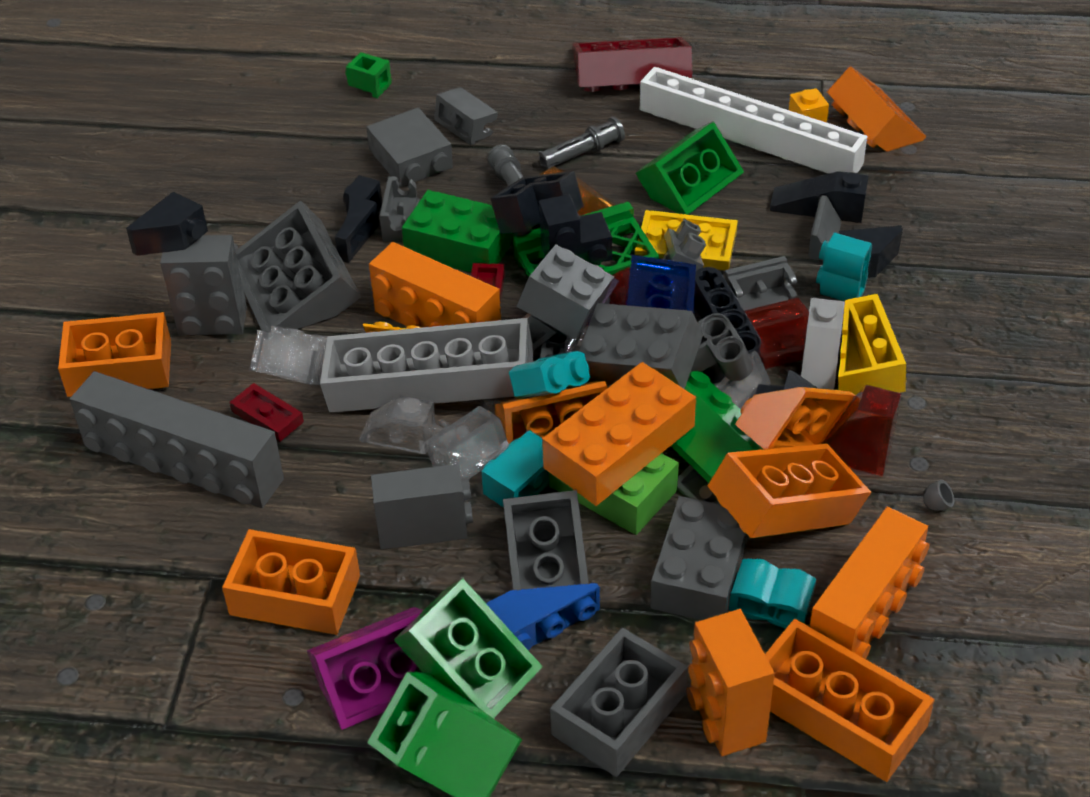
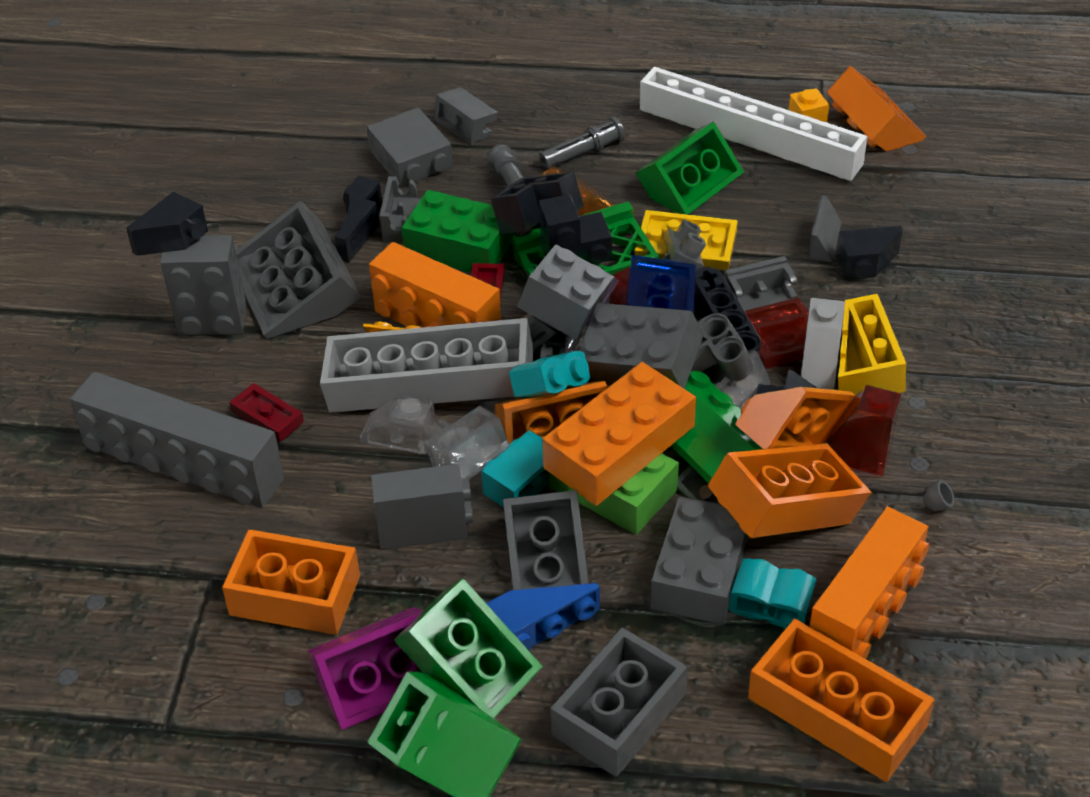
(120, 347): orange brick -> none
(289, 354): clear slope -> none
(369, 74): green brick -> none
(629, 61): slope -> none
(730, 682): orange brick -> none
(843, 190): black slope -> none
(843, 267): teal brick -> none

